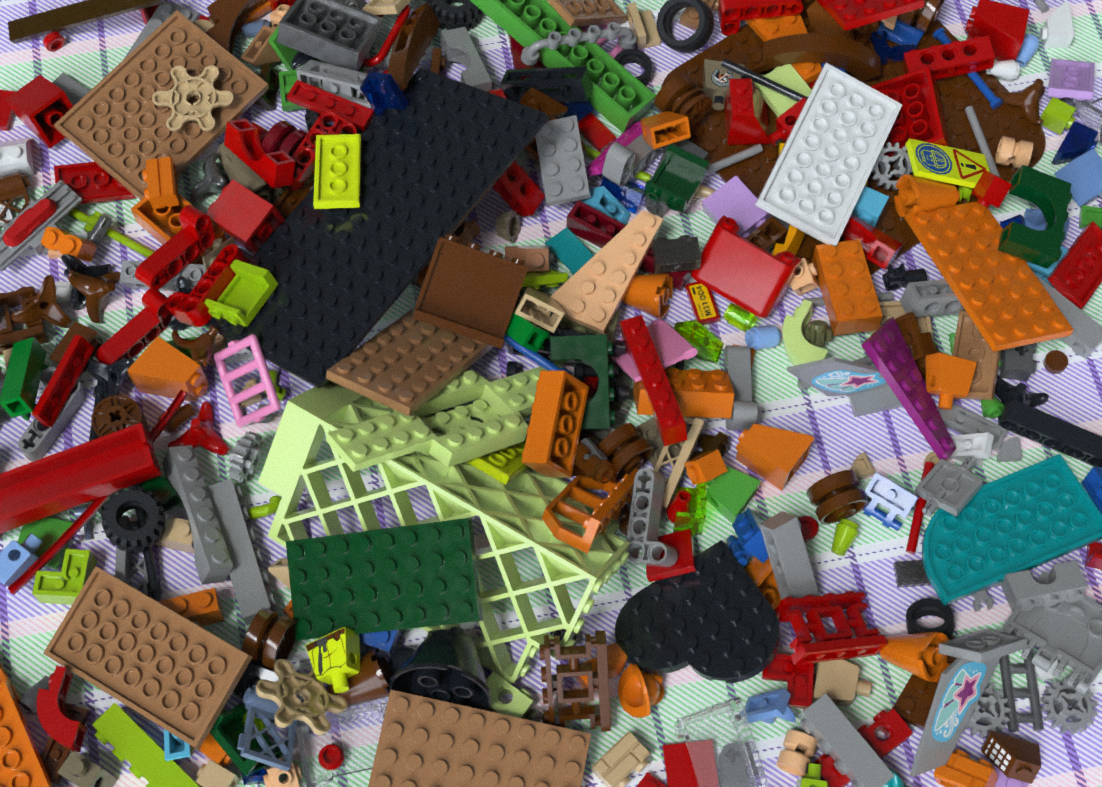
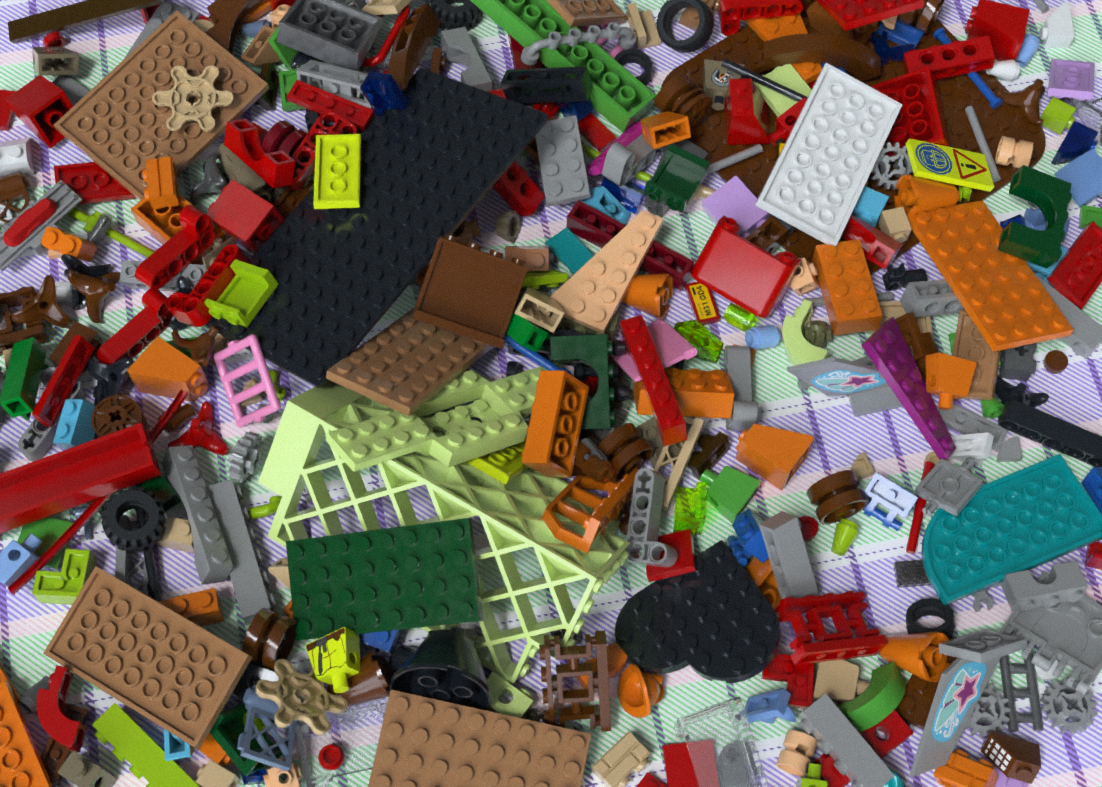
(51, 61): none -> dark tan torso
(74, 424): none -> medium azure brick
(543, 103): reddish brown slope -> none
(675, 254): clear smoke brick -> none
(680, 504): red cone -> none
(705, 467): orange brick -> none
(792, 243): light orange slope -> none
(878, 700): none -> bright green arch
(895, 224): none -> tan brick
(991, 189): red brick -> none

